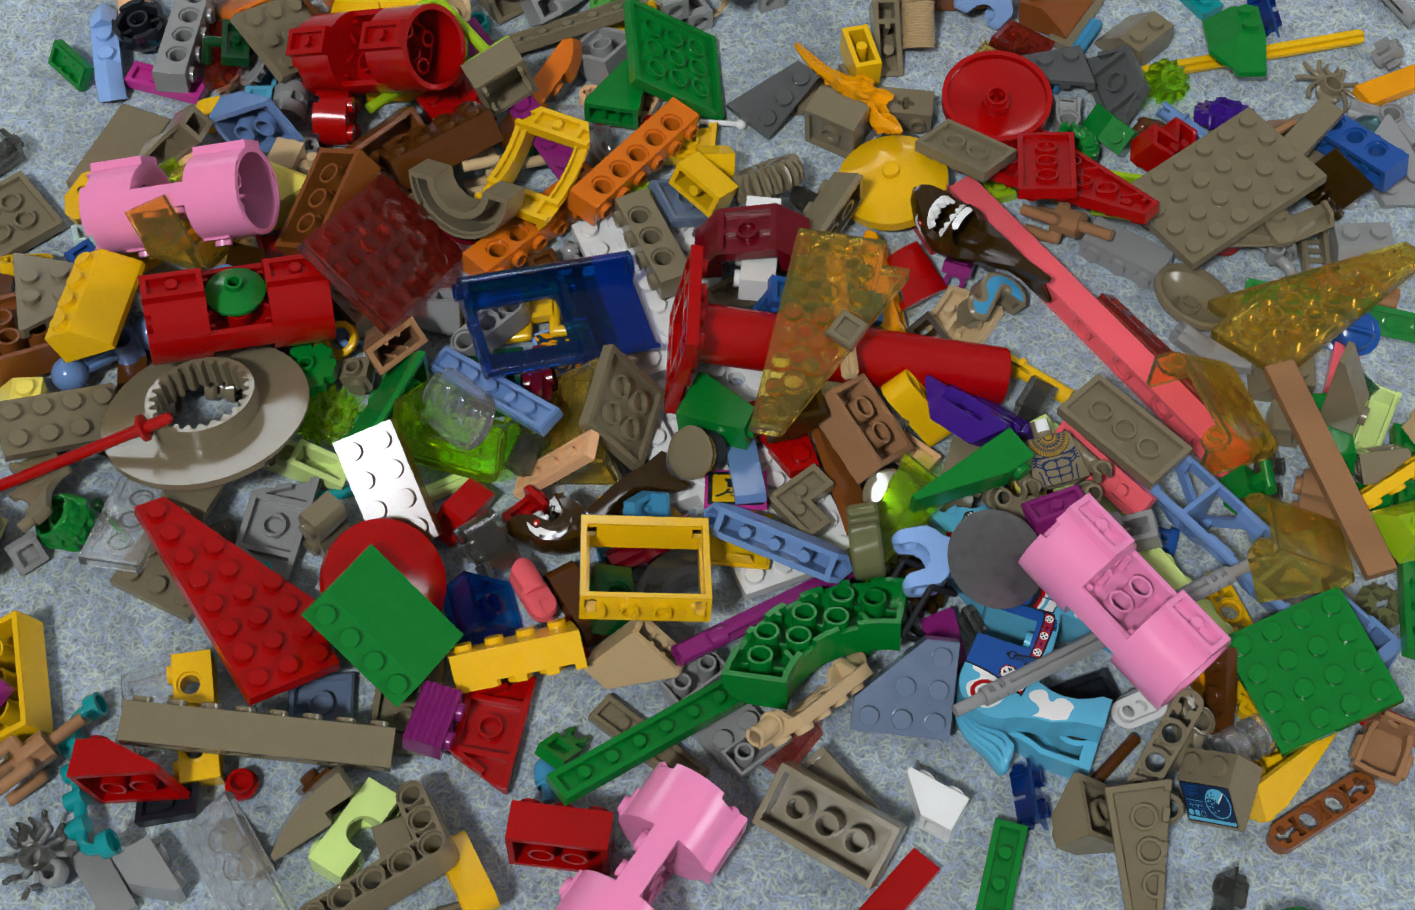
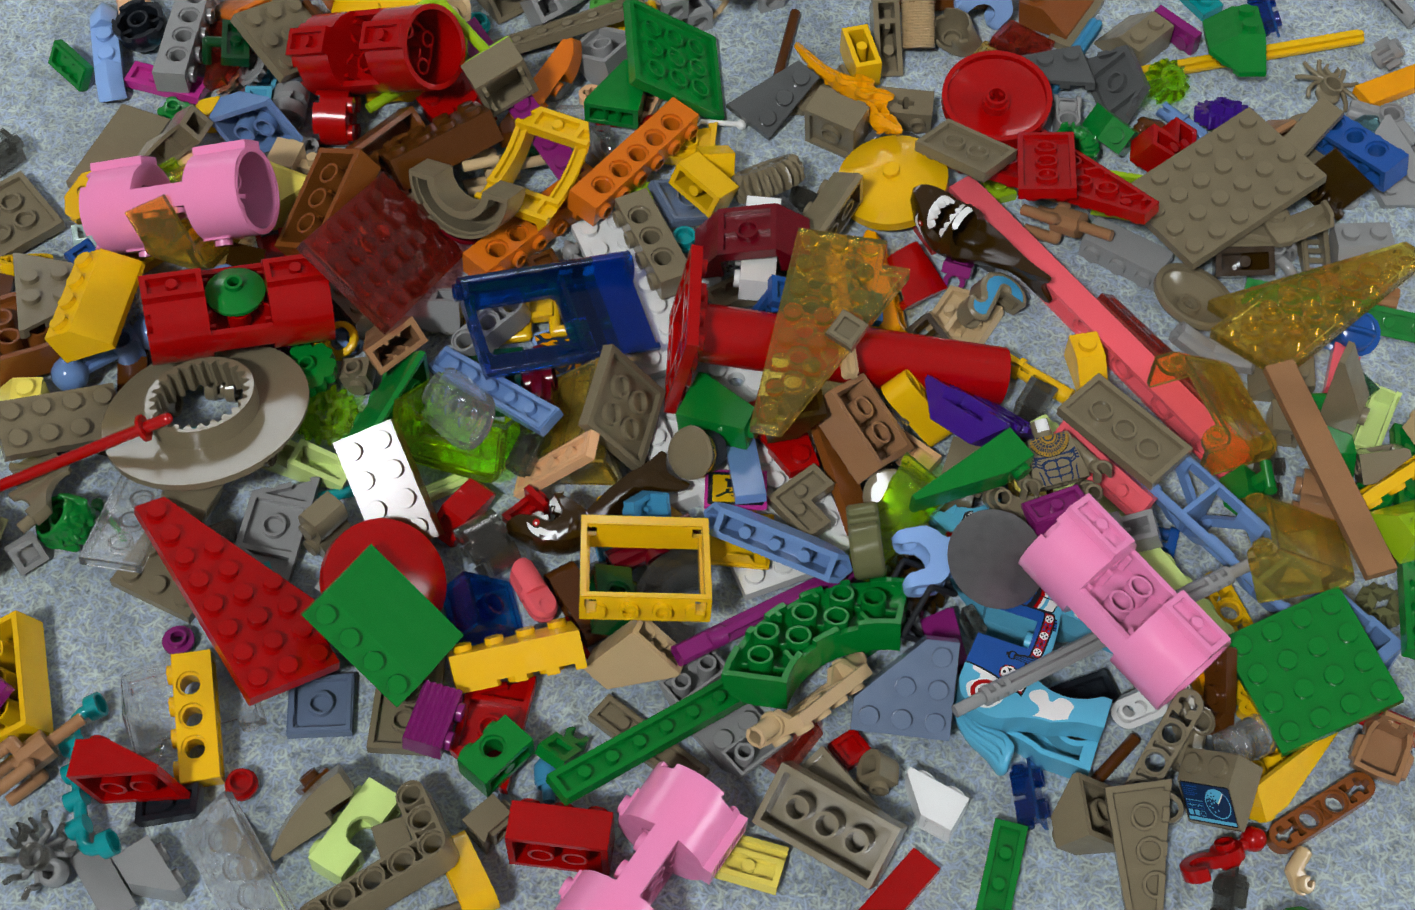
(171, 107): none -> green plate
(184, 645): none -> magenta plate
(255, 734): dark tan brick -> none
(488, 822): none -> dark tan window
(491, 772): none -> green brick
(685, 237): none -> teal plate
(755, 865): none -> light yellow plate
(787, 41): none -> reddish brown bar
(848, 748): none -> red tile
(877, 772): none -> dark tan plate
(956, 33): none -> dark tan hair
(1085, 358): none -> yellow slope
(1184, 35): none -> magenta plate
(1224, 854): none -> red piece
(1244, 262): none -> dark brown slope
(1295, 873): none -> tan arm

